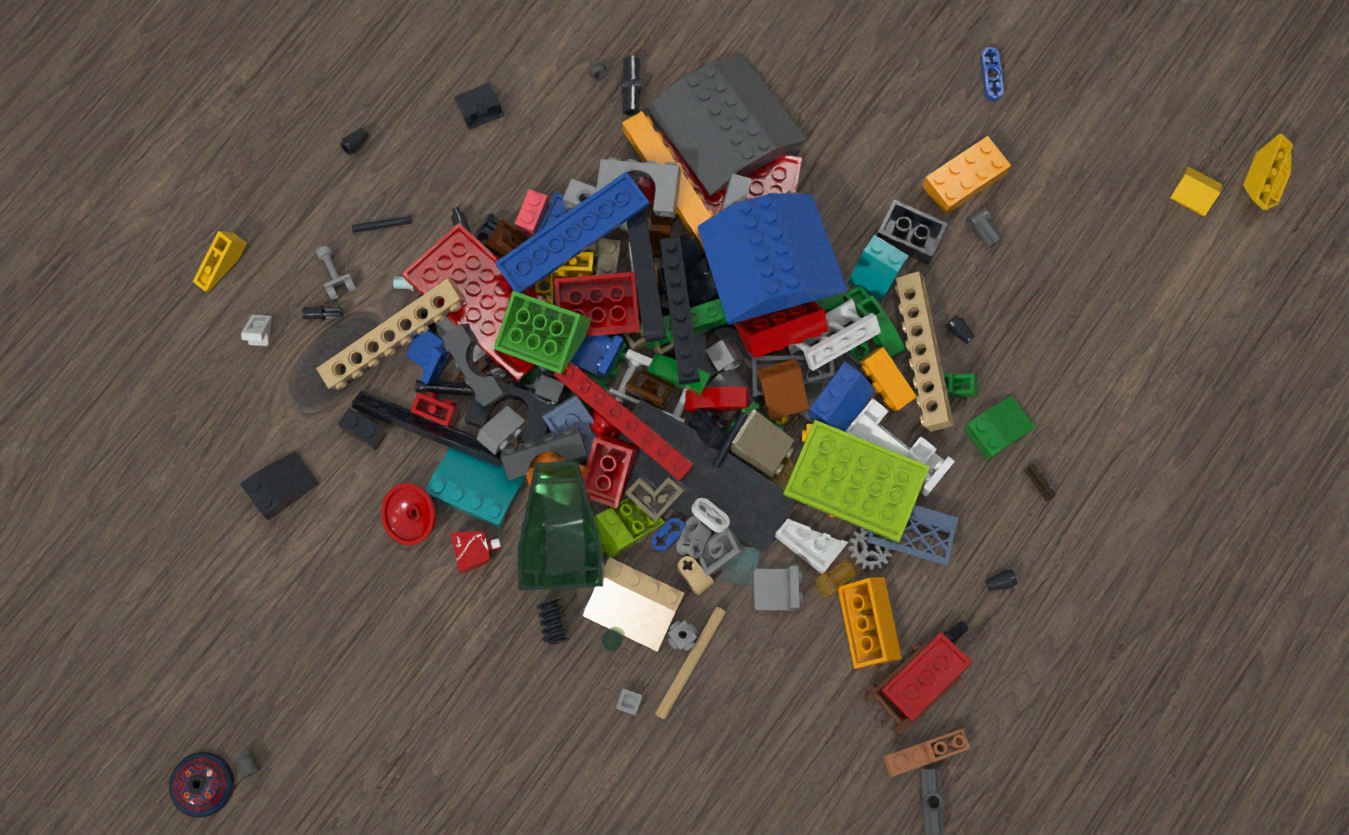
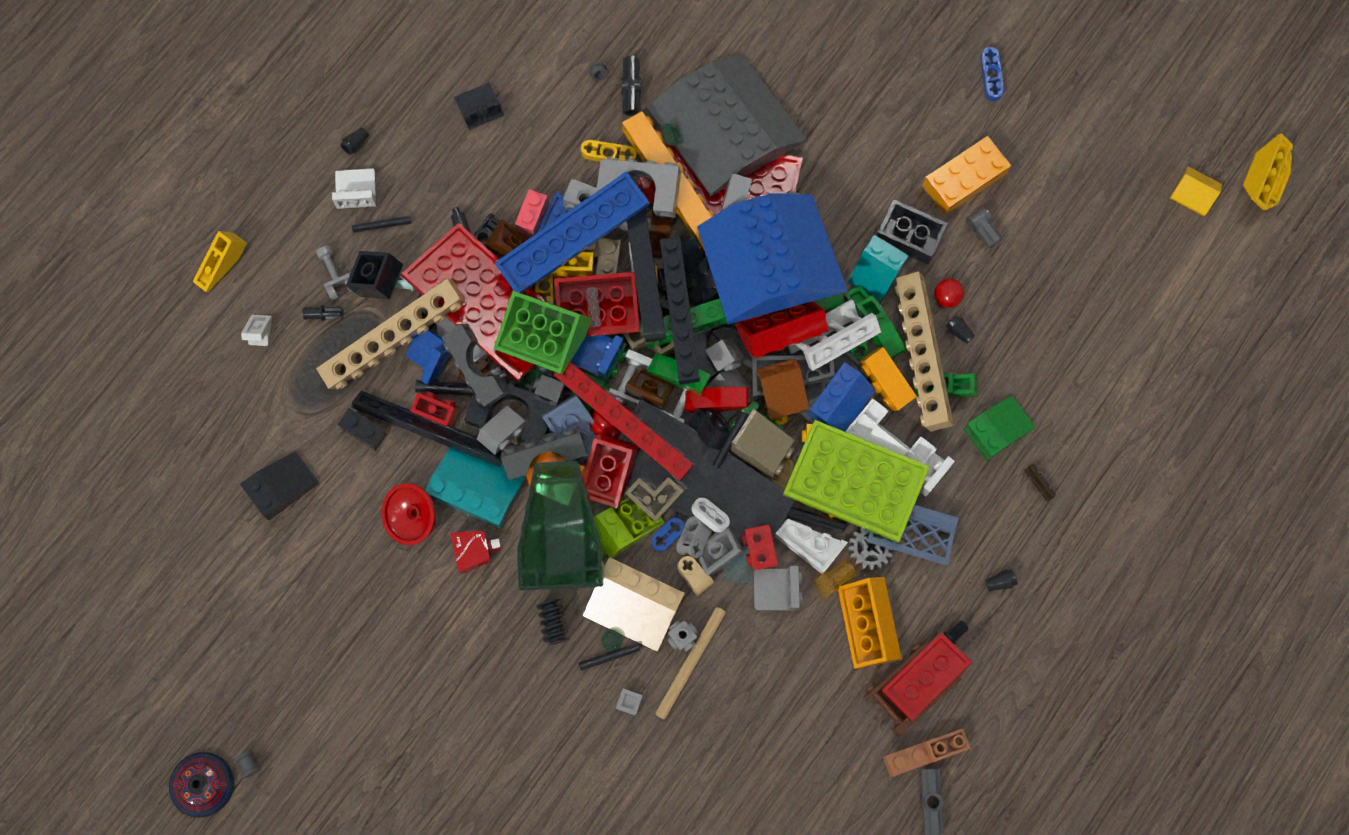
(354, 188): none -> white bracket
(374, 274): none -> black brick
(593, 306): none -> clear axle
(603, 146): none -> yellow beam
(608, 656): none -> black bar
(672, 134): none -> clear green plate
(760, 546): none -> red brick
(816, 519): none -> black axle
(949, 293): none -> red hair

